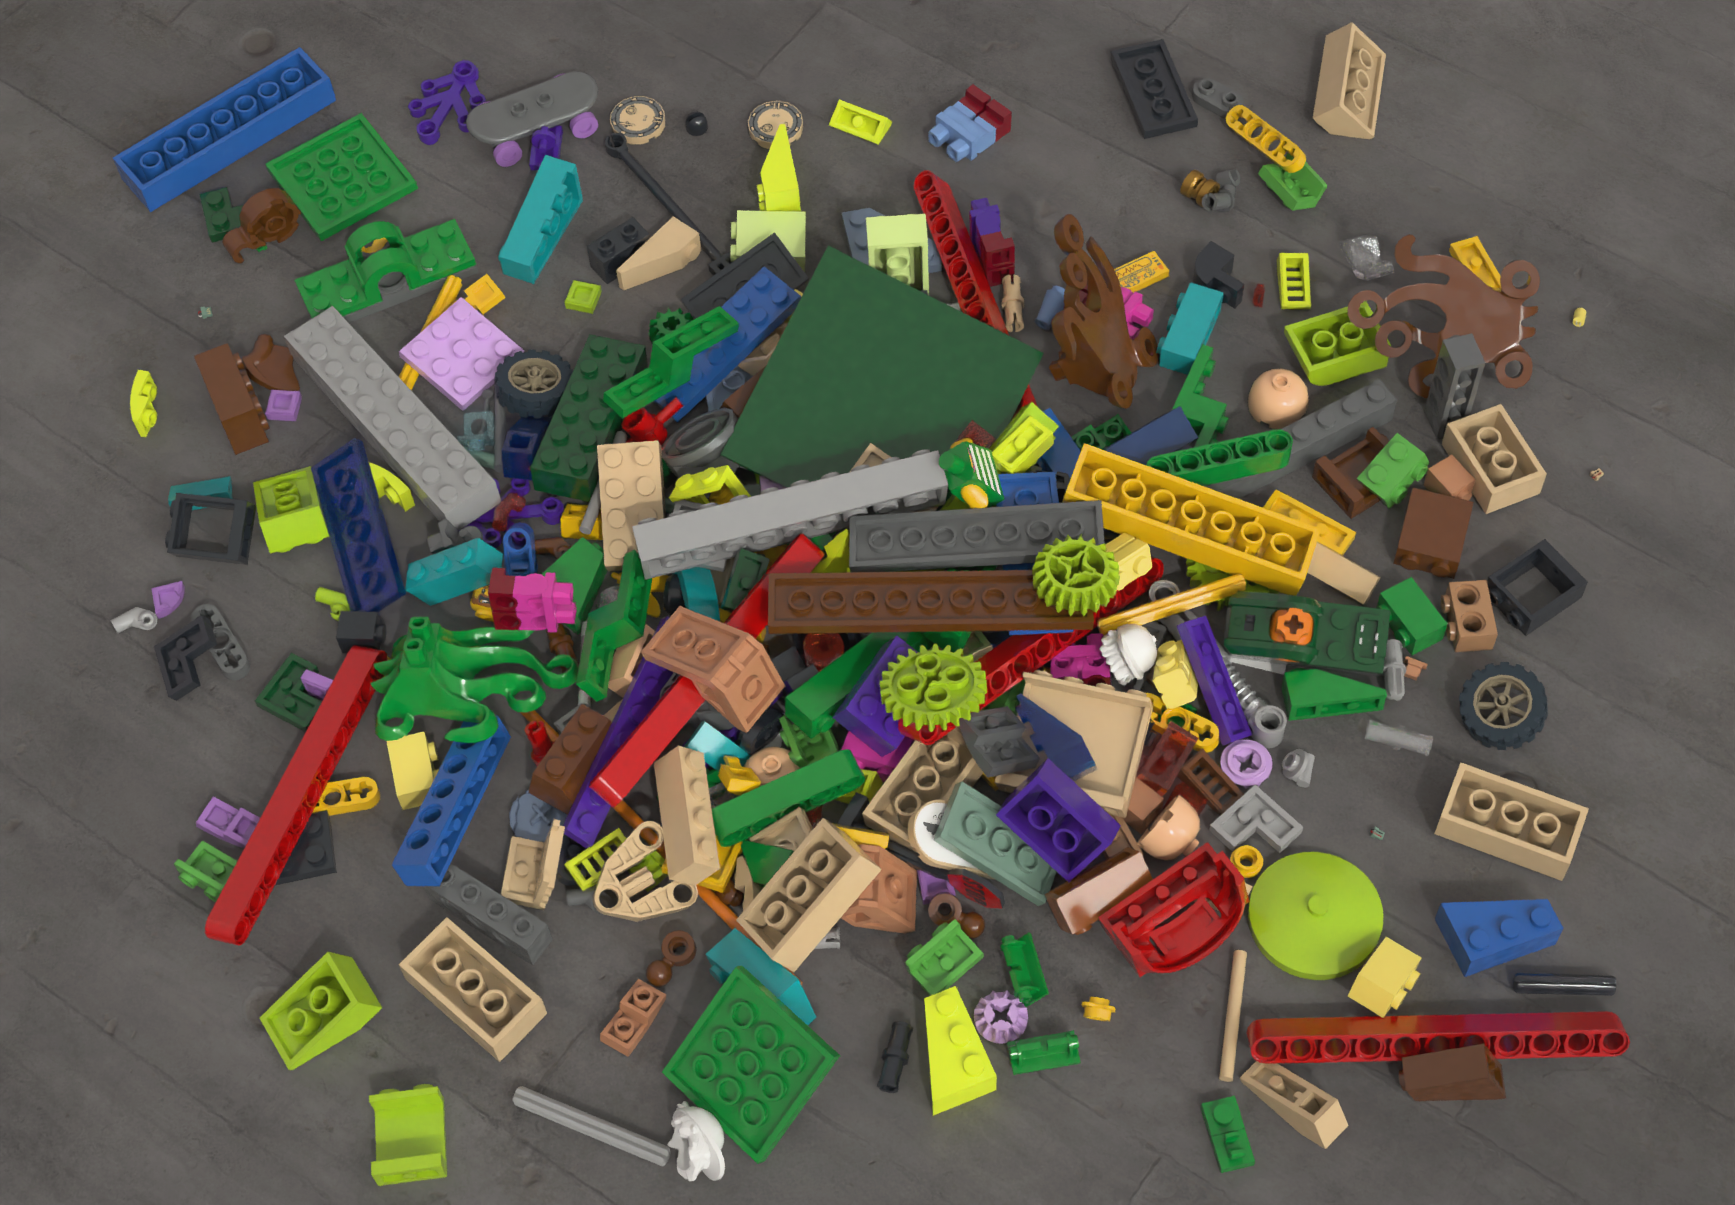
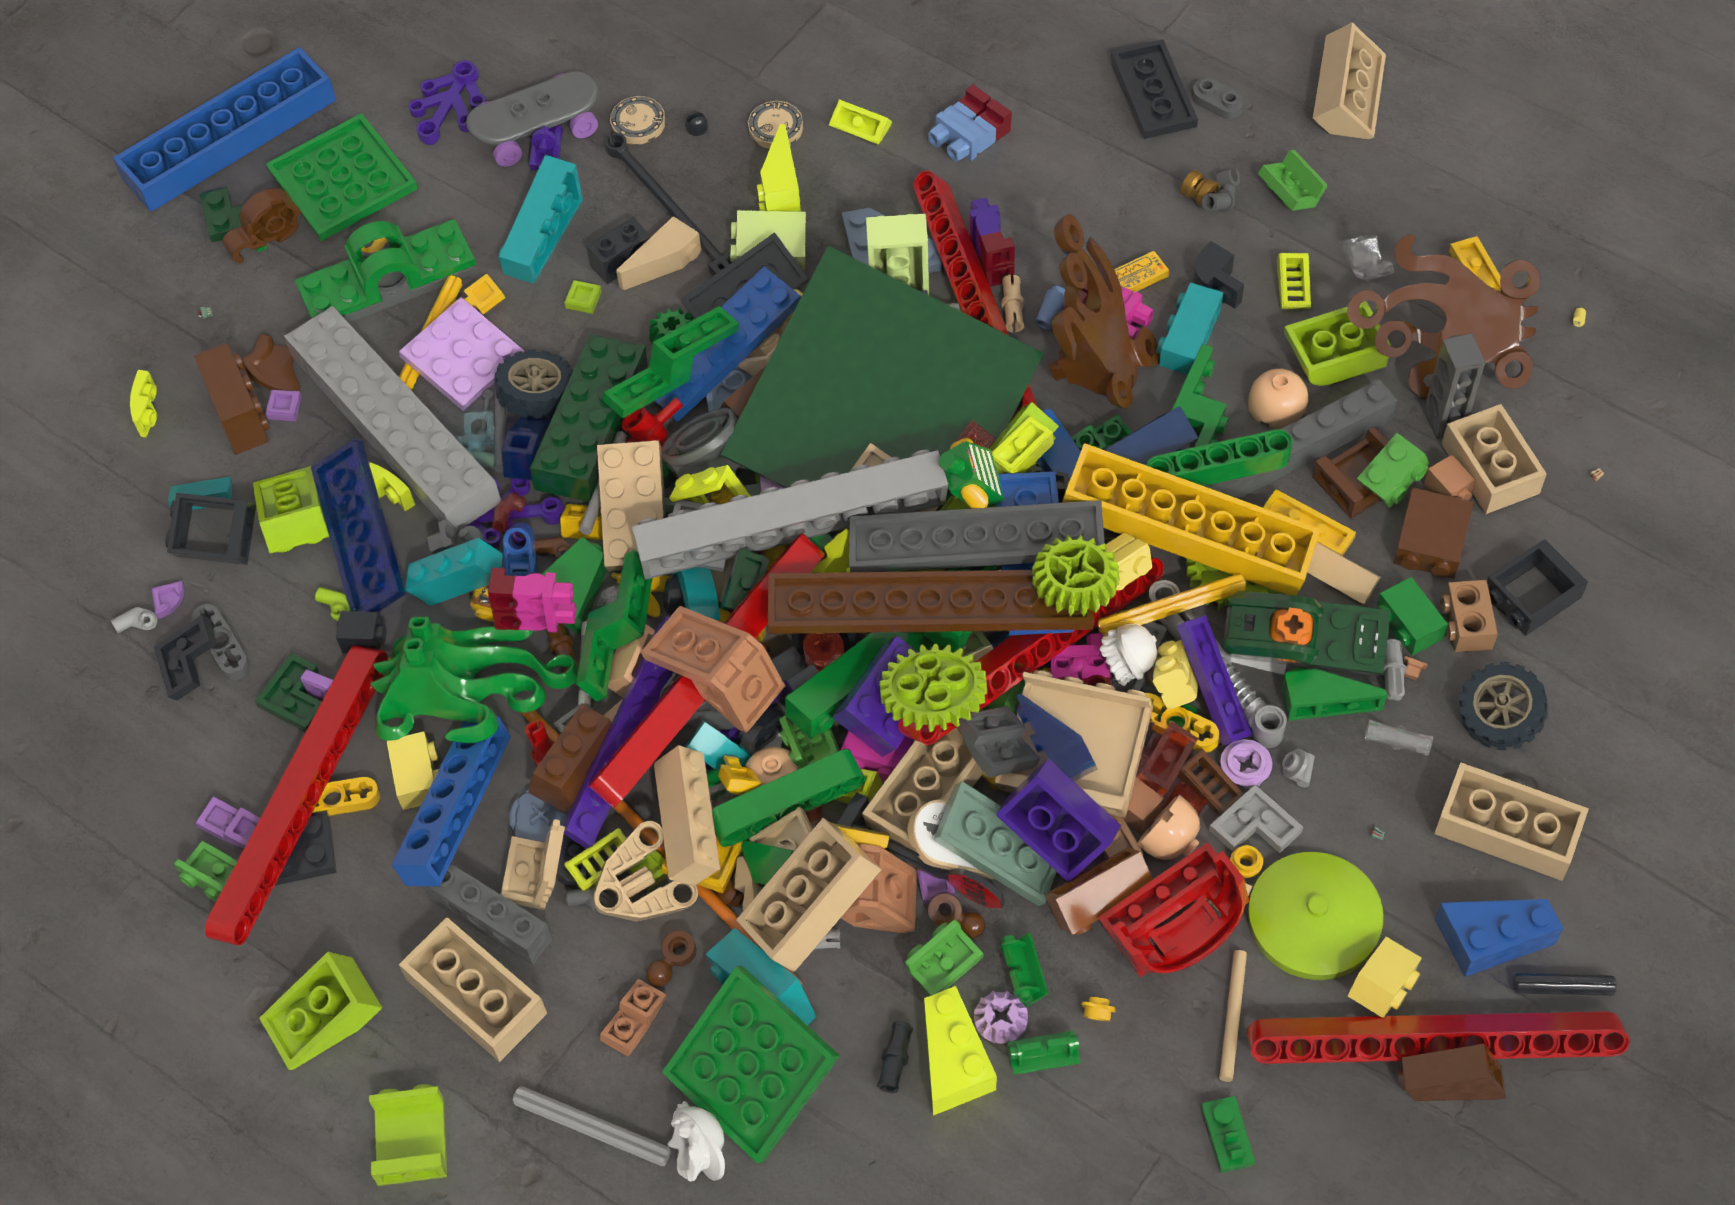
(1258, 295): clear red piece -> none
(1266, 137): yellow beam -> none
(1297, 1102): tan slope -> none

